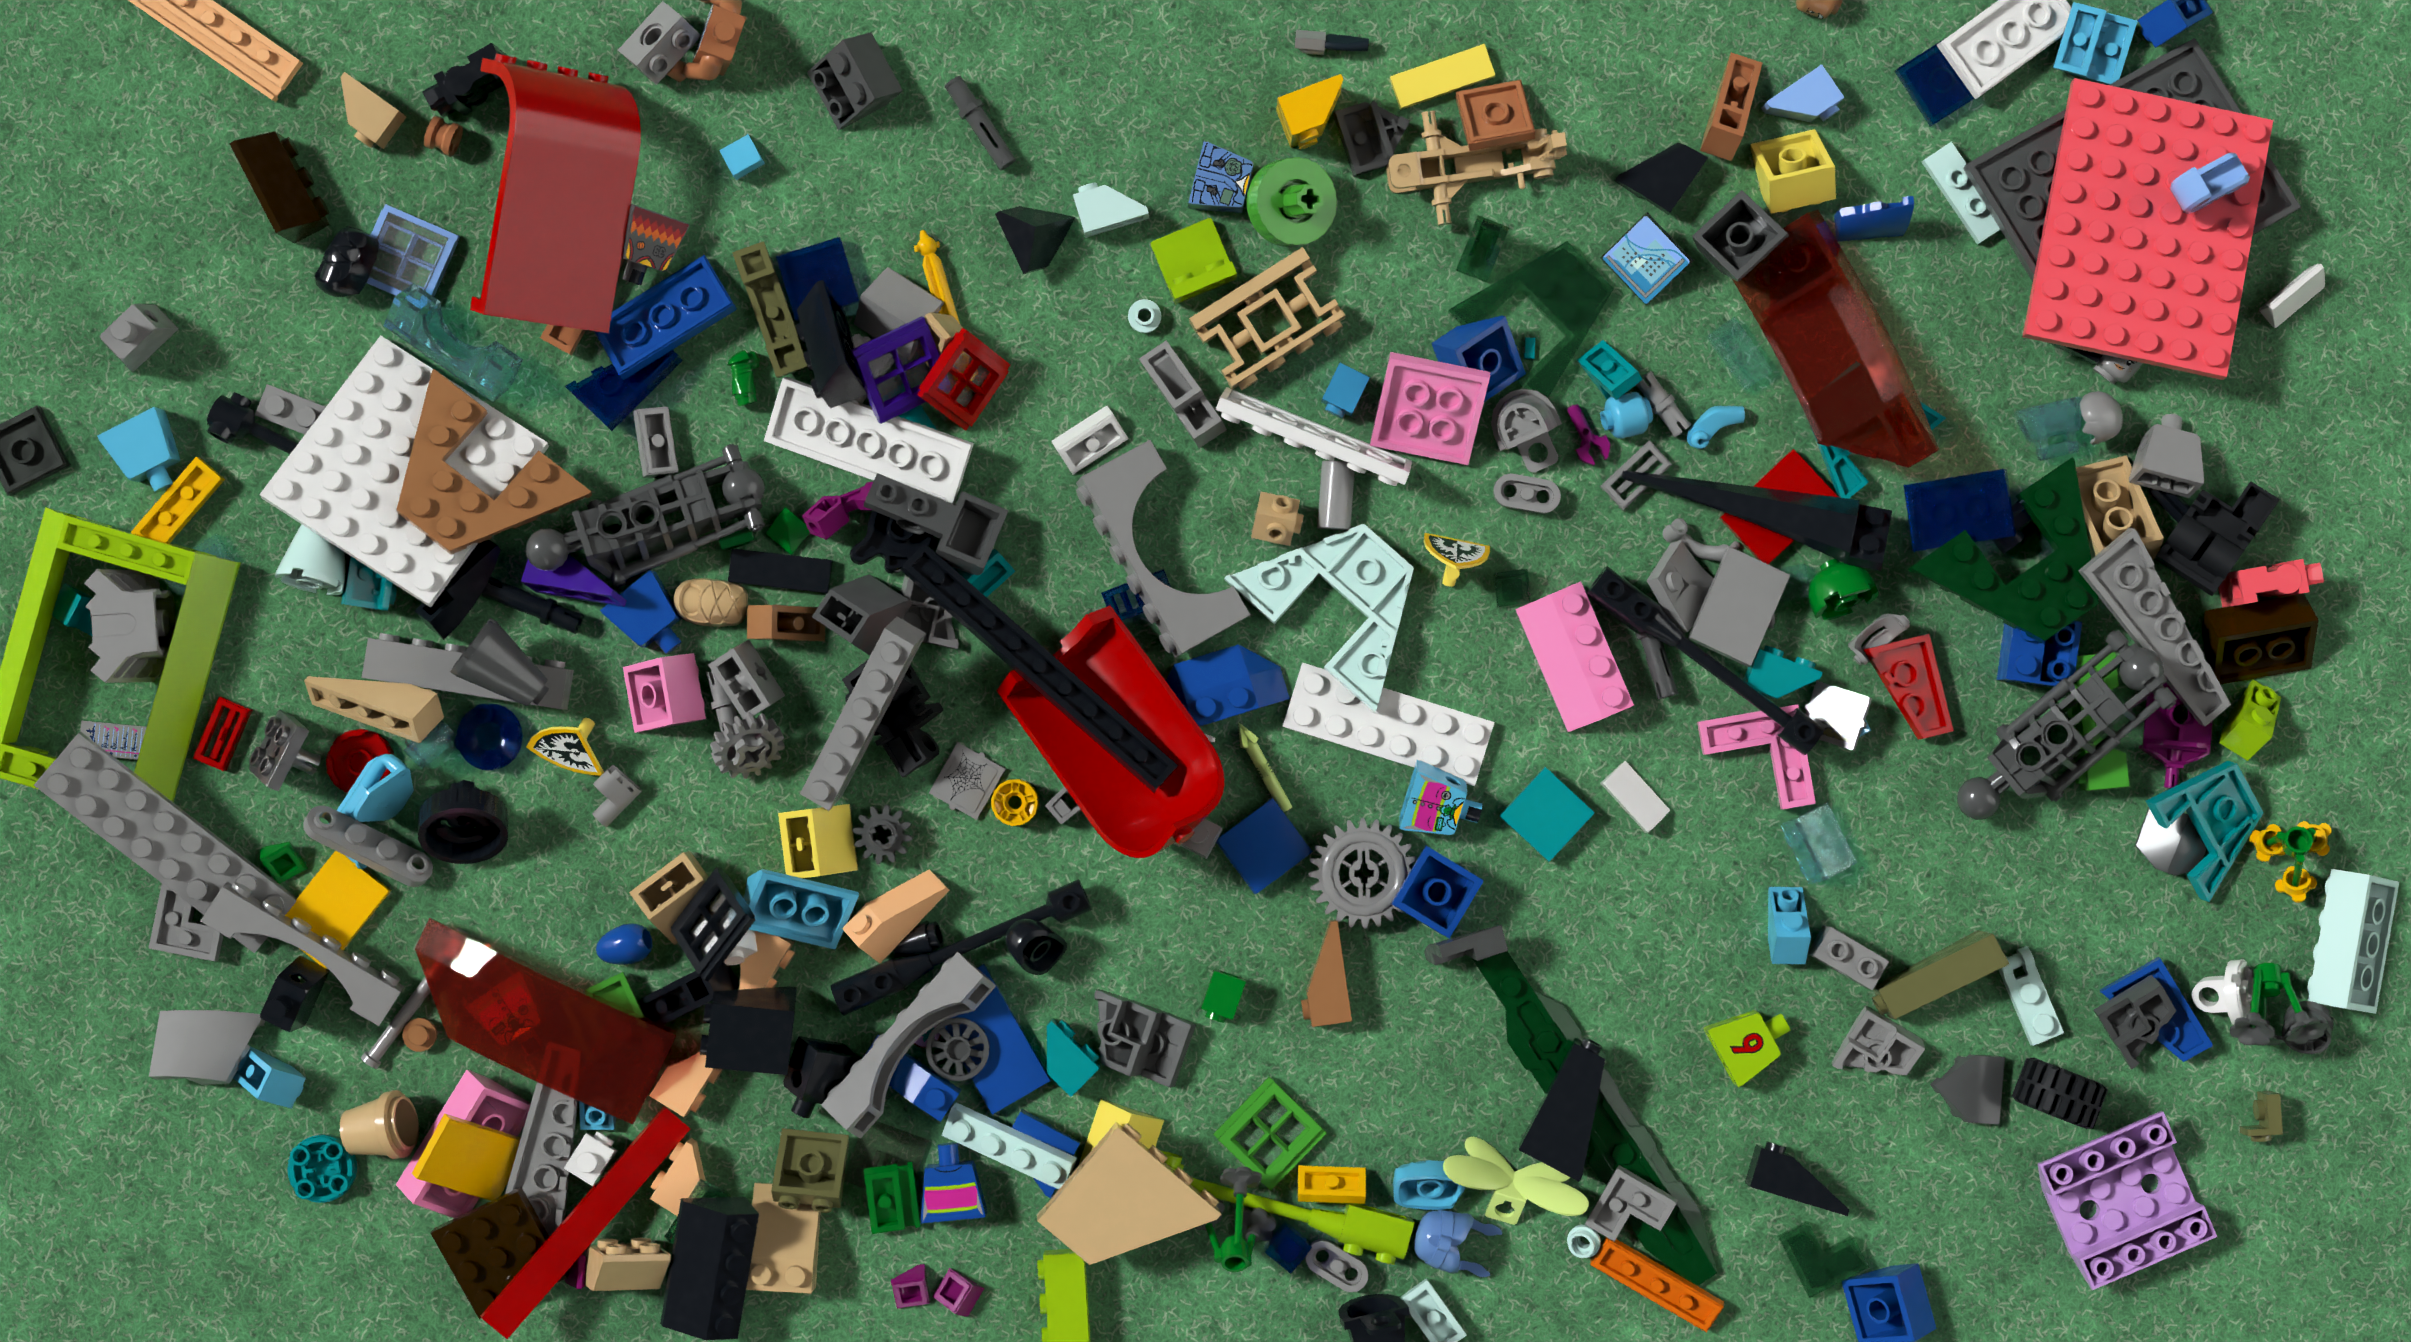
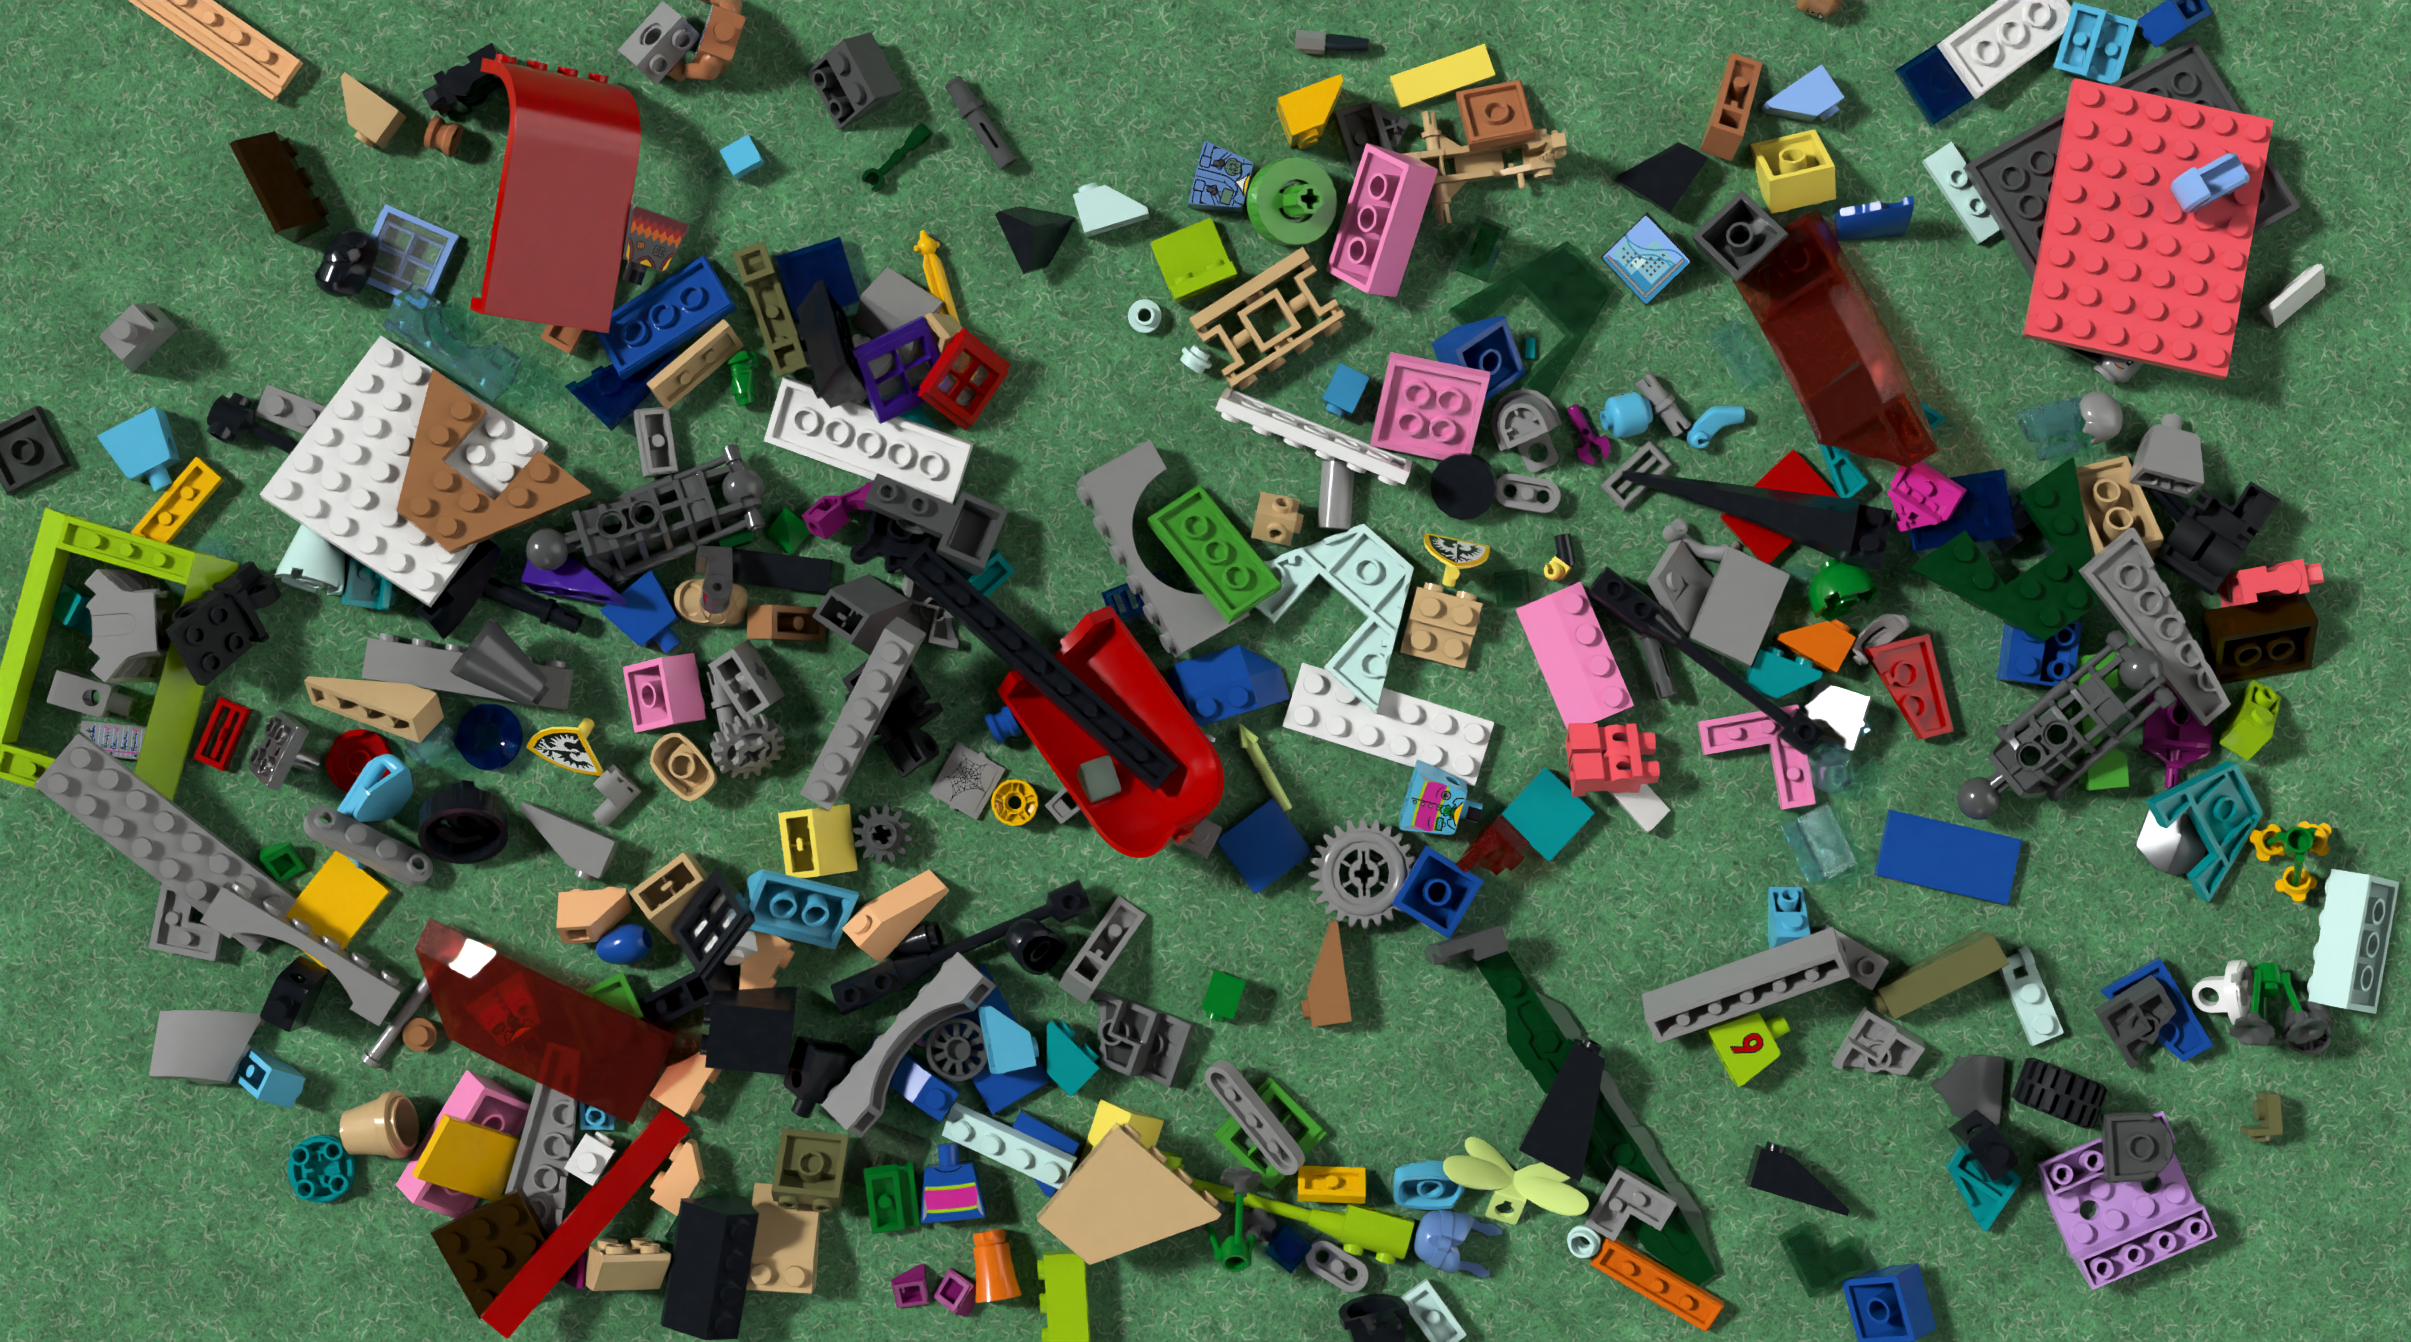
(74, 691): none -> light grey torso
(220, 627): none -> black plate
(575, 843): none -> light grey slope
(590, 914): none -> light nougat slope
(682, 767): none -> tan piece
(695, 364): none -> tan plate
(718, 582): none -> flat silver leg
(916, 138): none -> dark green piece
(994, 1267): none -> orange plant
(1003, 725): none -> blue wheel
(1006, 1042): none -> medium azure slope
(1089, 440): white slope -> none
(1098, 778): none -> clear green slope
(1101, 950): none -> light grey slope
(1183, 394): light grey slope -> none
(1196, 358): none -> light aqua plate
(1214, 554): none -> bright green tile
(1254, 1117): none -> light grey plate
(1381, 220): none -> bright pink slope
(1441, 625): none -> tan plate
(1463, 486): none -> black tile
(1494, 848): none -> clear red arch
(1563, 560): none -> arm
(1609, 370): teal slope -> none
(1609, 758): none -> coral hips
(1745, 985): none -> light grey brick
(1820, 643): none -> orange slope
(1831, 767): none -> clear light blue head
(1923, 496): none -> dark pink slope
(1948, 857): none -> blue tile
(1982, 1198): none -> teal wing
(1986, 1147): none -> black torso
(2134, 1146): none -> dark grey tile

